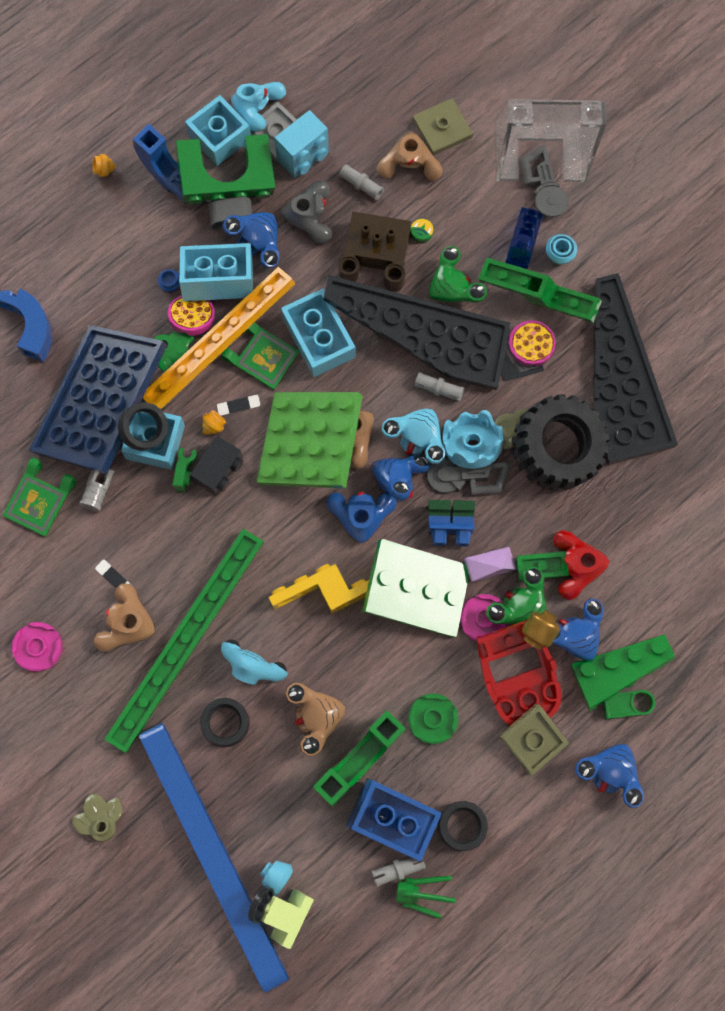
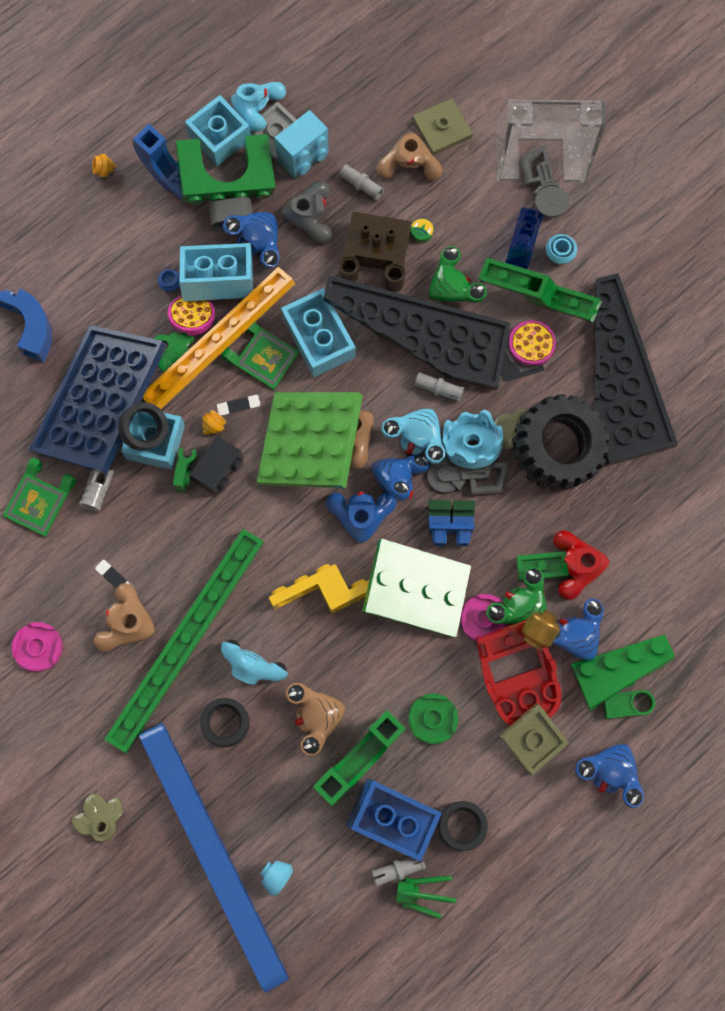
(283, 915): yellowish green piece -> none
(490, 564): lavender slope -> none

